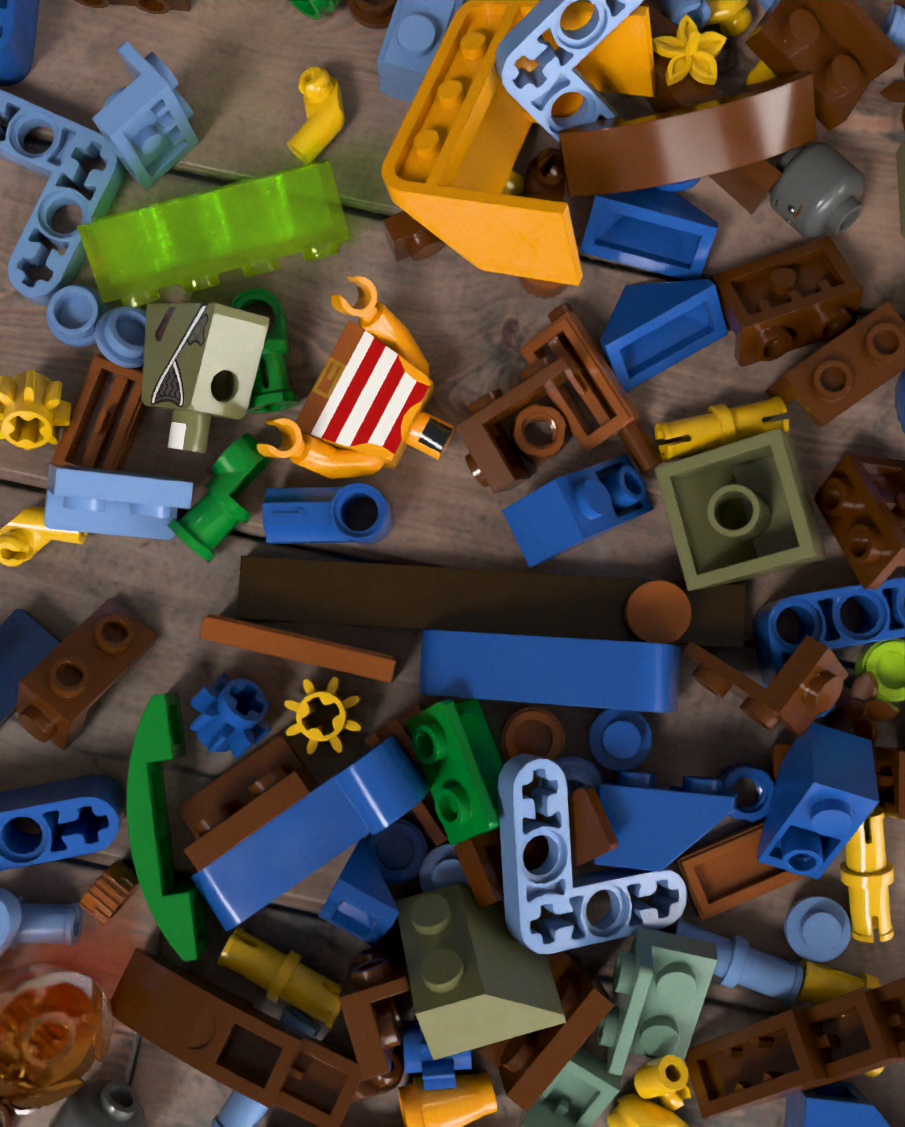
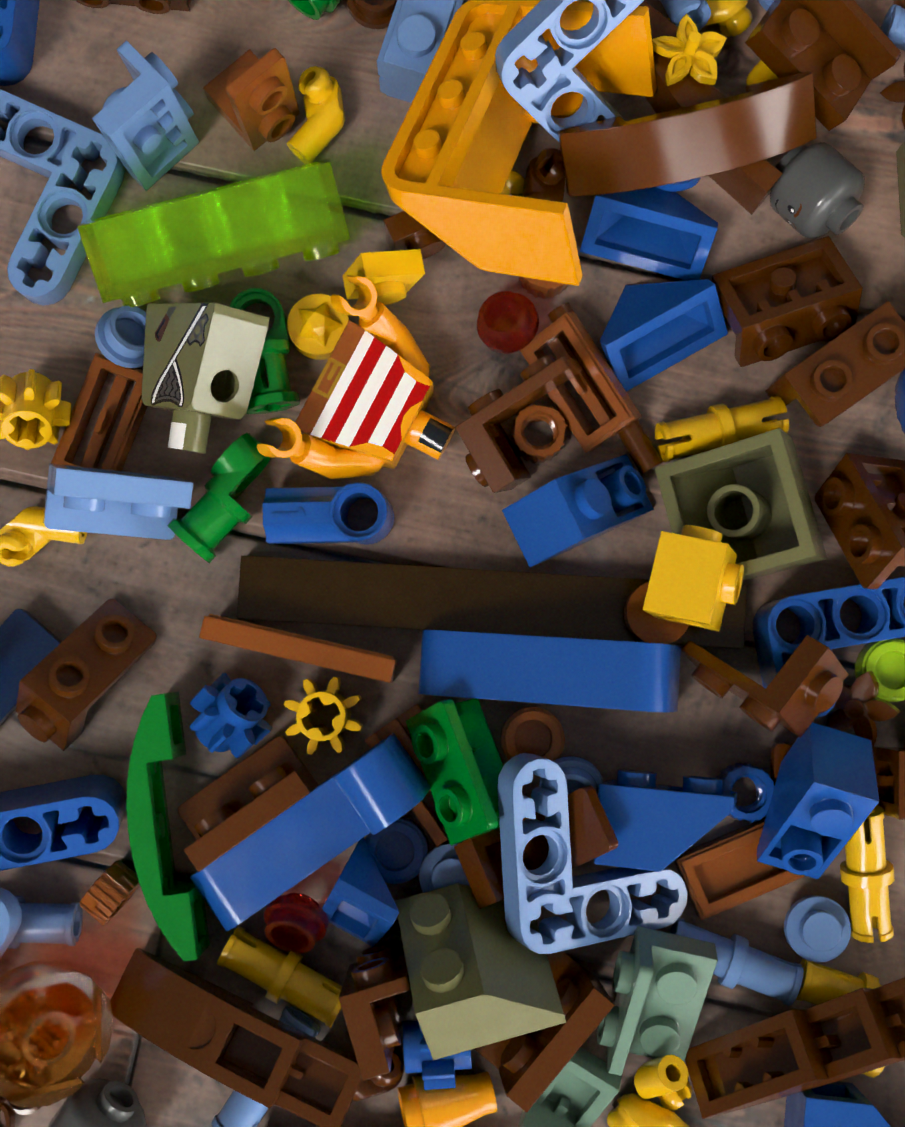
(74, 314): medium blue plate -> none
(256, 97): none -> dark orange bracket
(295, 922): none -> clear red plate
(315, 326): none -> yellow tile
(389, 271): none -> yellow plate
(507, 322): none -> clear red plate
(619, 739): blue plate -> none
(693, 578): none -> yellow brick

